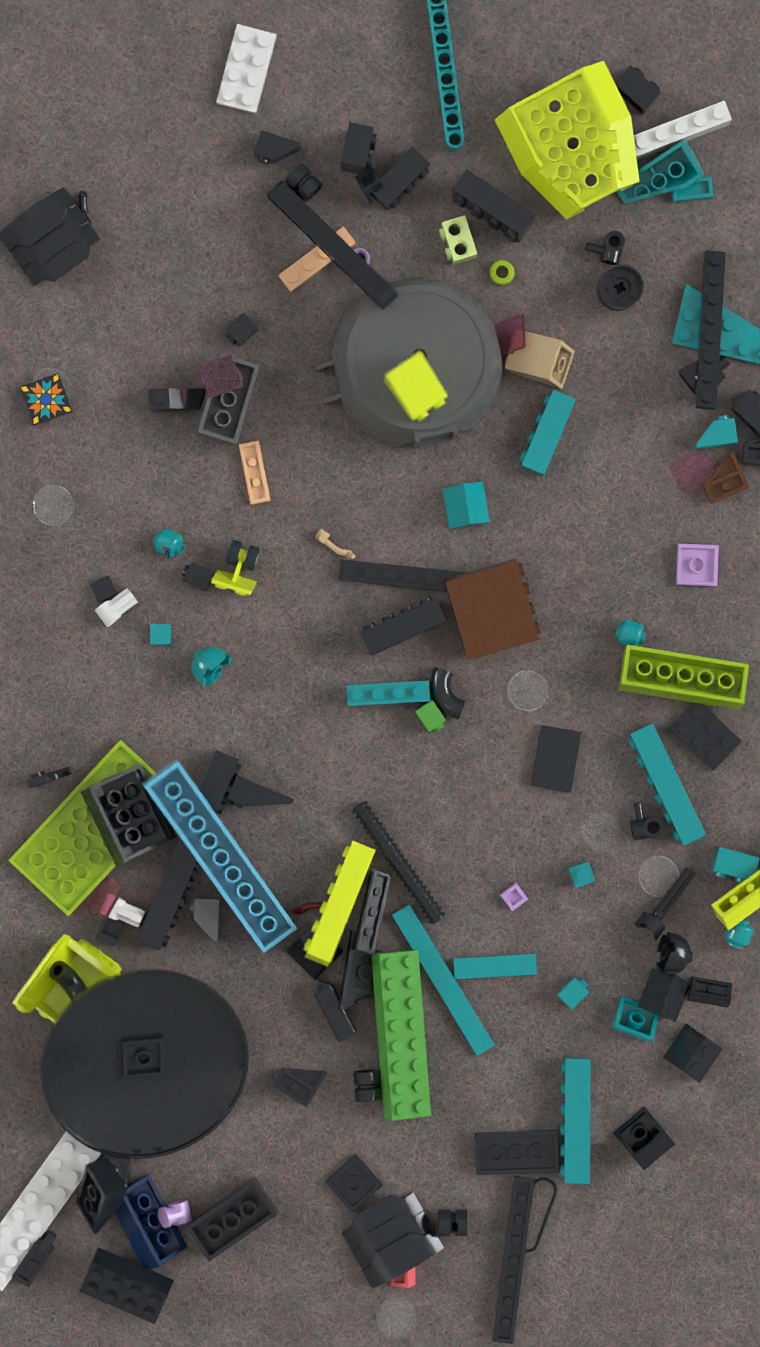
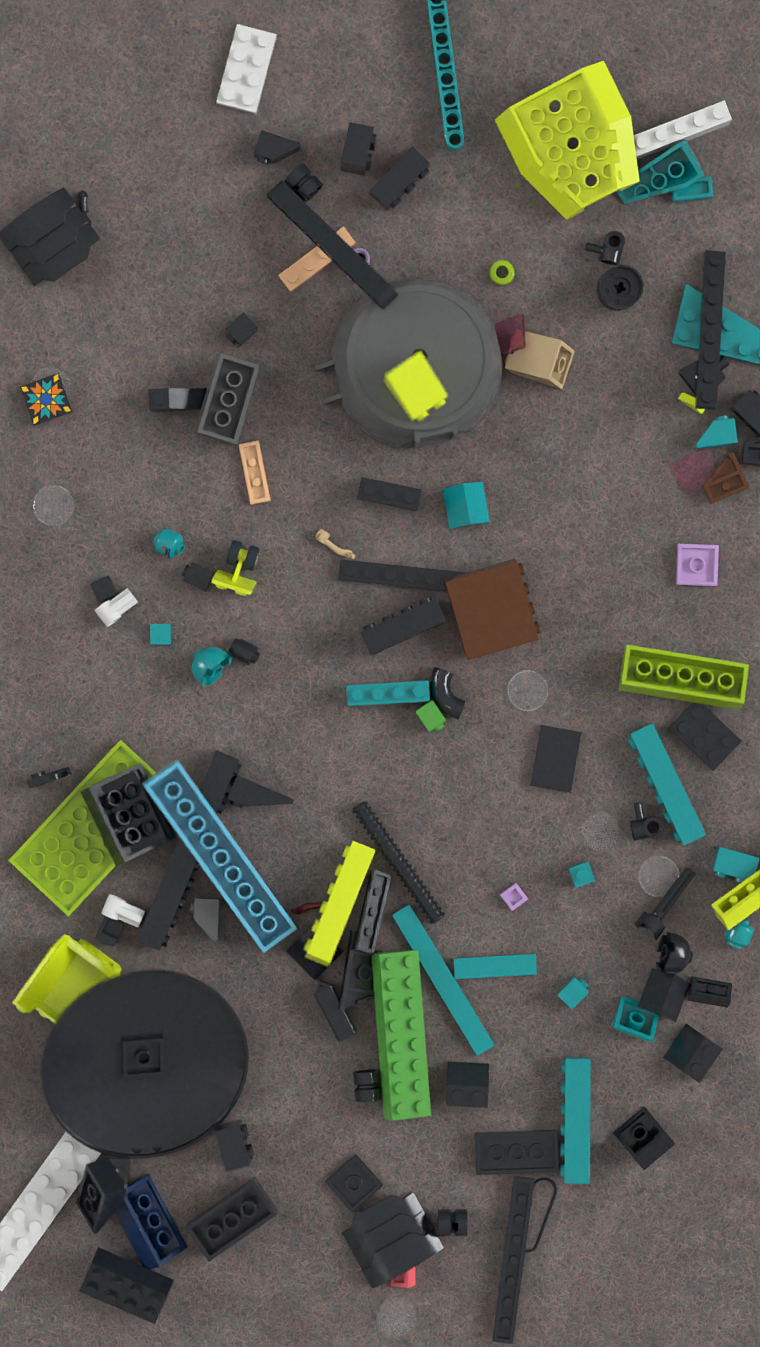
(35, 1259): black hinge -> none
(67, 979): black cylinder -> none
(105, 897): clear pink piece -> none
(176, 1213): lavender piece -> none
(220, 376): clear pink piece -> none
(234, 1146): none -> black brick
(244, 651): none -> black brick
(299, 1083): black wing -> none
(369, 182): black panel -> none
(389, 494): none -> black brick
(463, 239): yellowish green brick -> none
(467, 1084): none -> black slope
(492, 206): black brick -> none
(547, 433): teal brick -> none
(630, 633): teal head -> none
(637, 89): black brick -> none
(689, 401): none -> neon yellow tile

